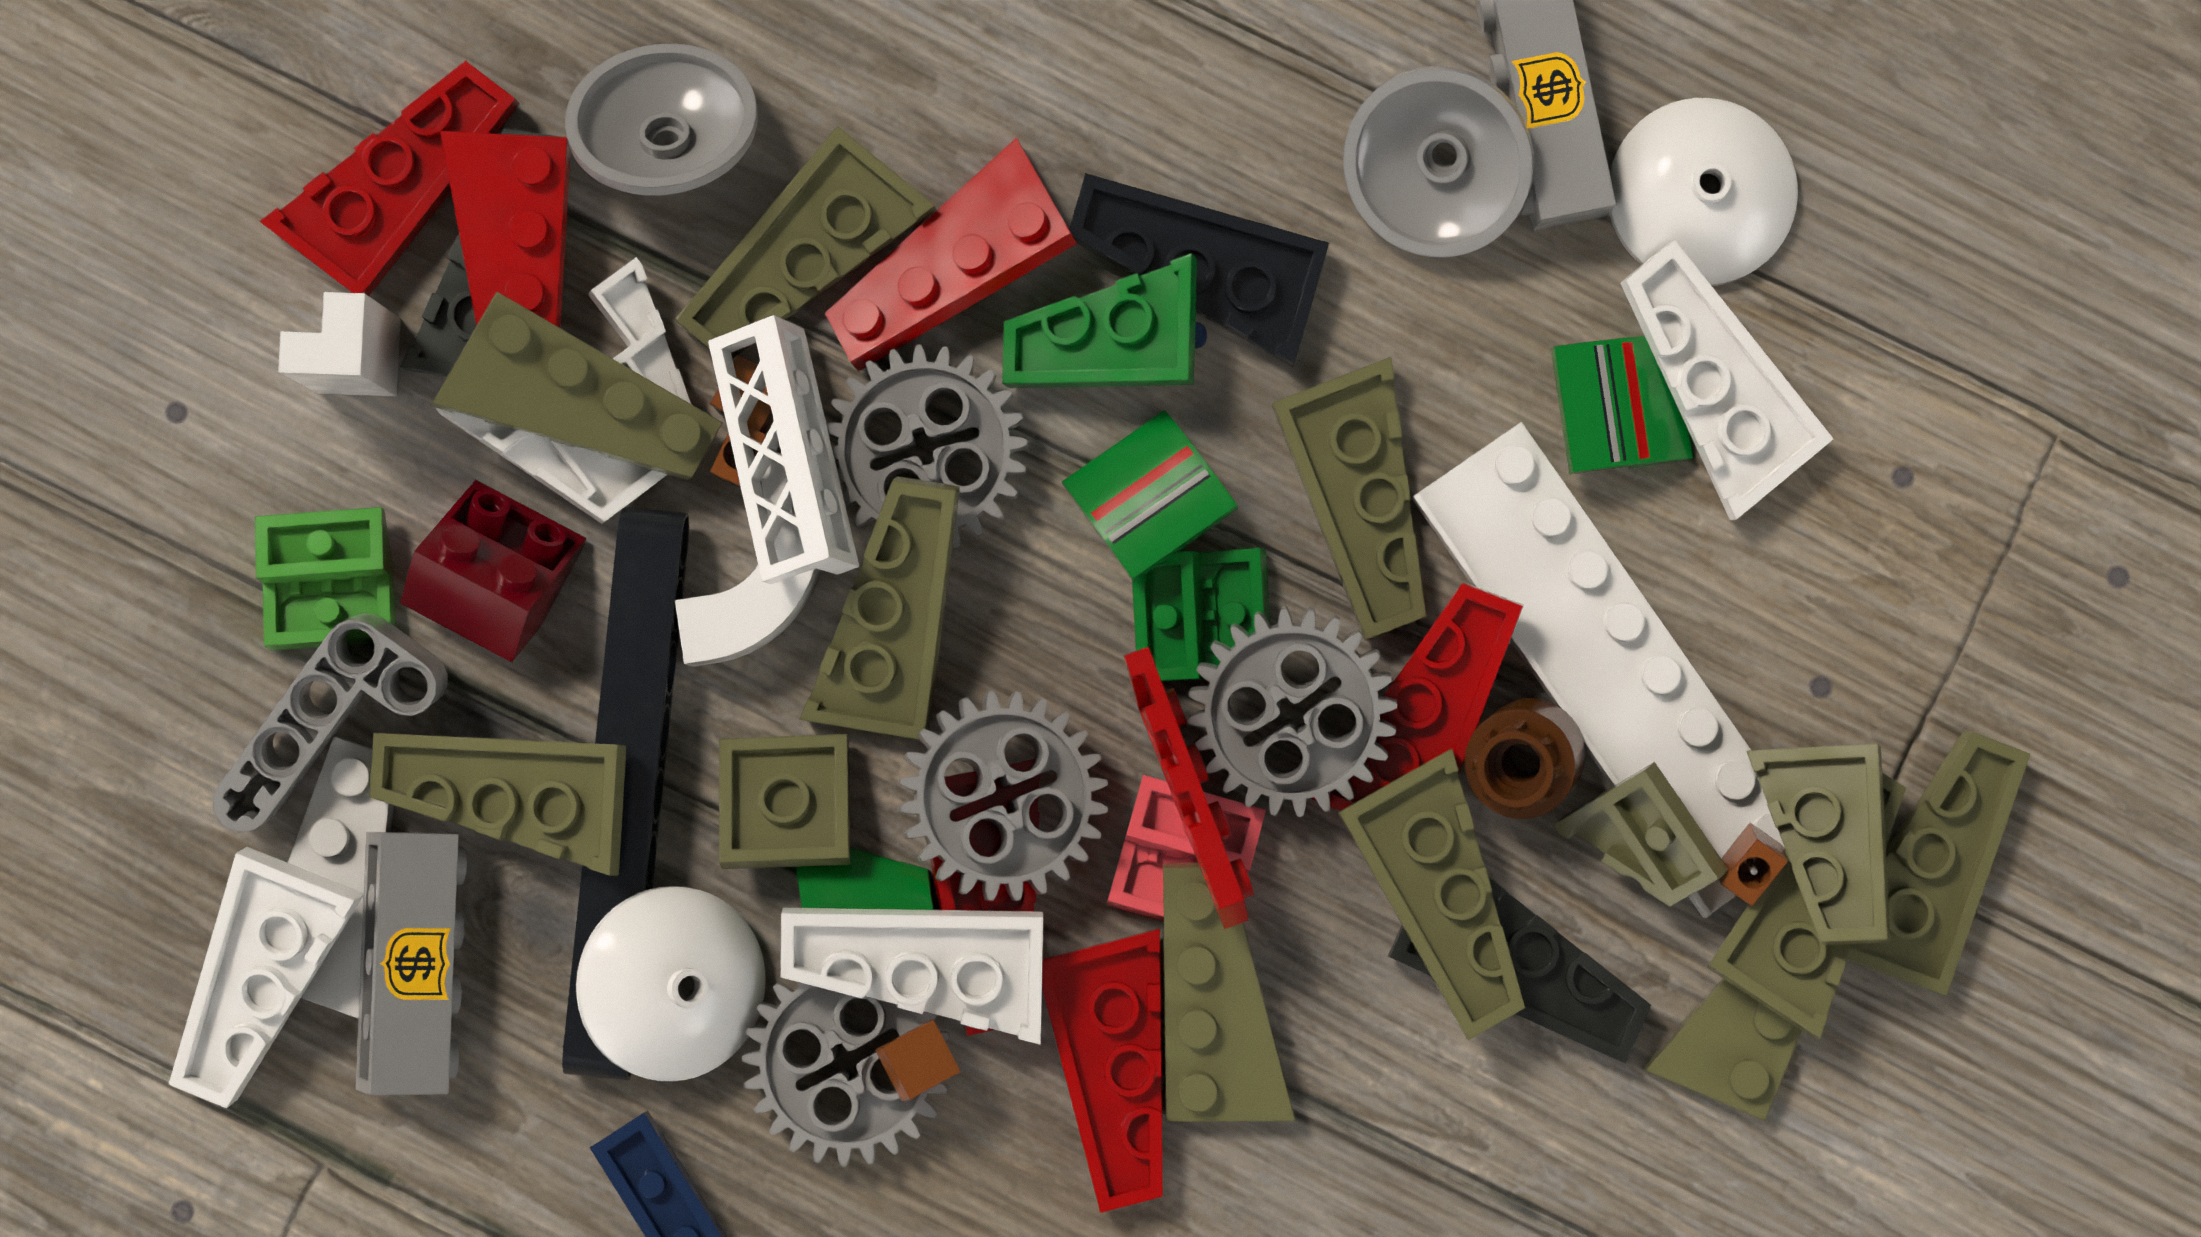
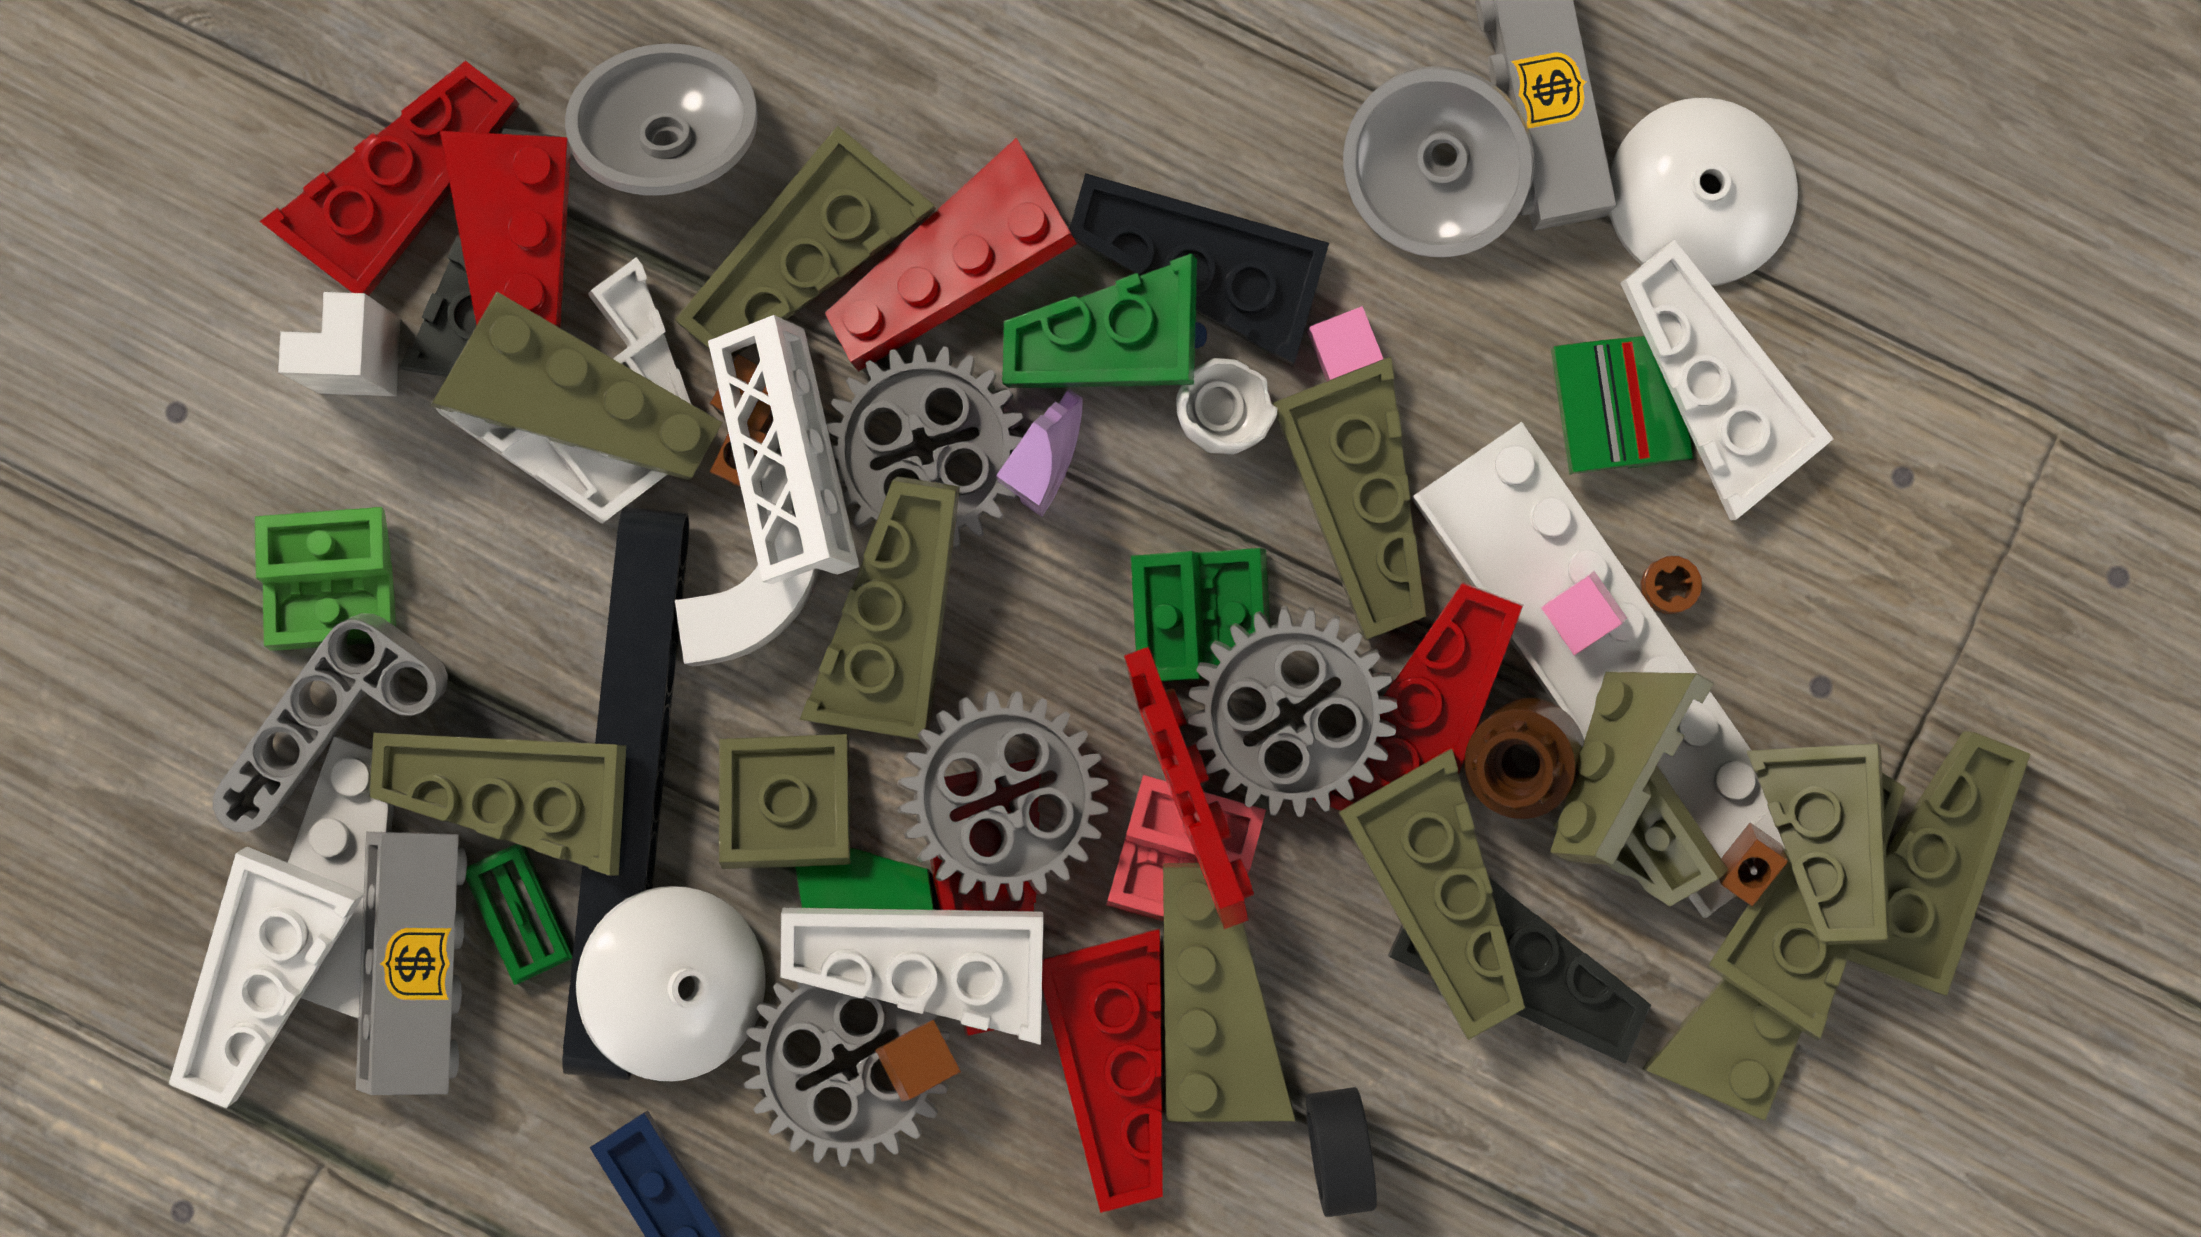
(491, 570): dark red slope -> none
(541, 902): none -> green tile
(1044, 454): none -> lavender slope
(1150, 495): green slope -> none
(1225, 407): none -> white hair
(1341, 1152): none -> black tyre
(1344, 343): none -> bright pink piece
(1584, 613): none -> bright pink piece
(1626, 738): none -> olive wing
(1664, 567): none -> dark orange bush

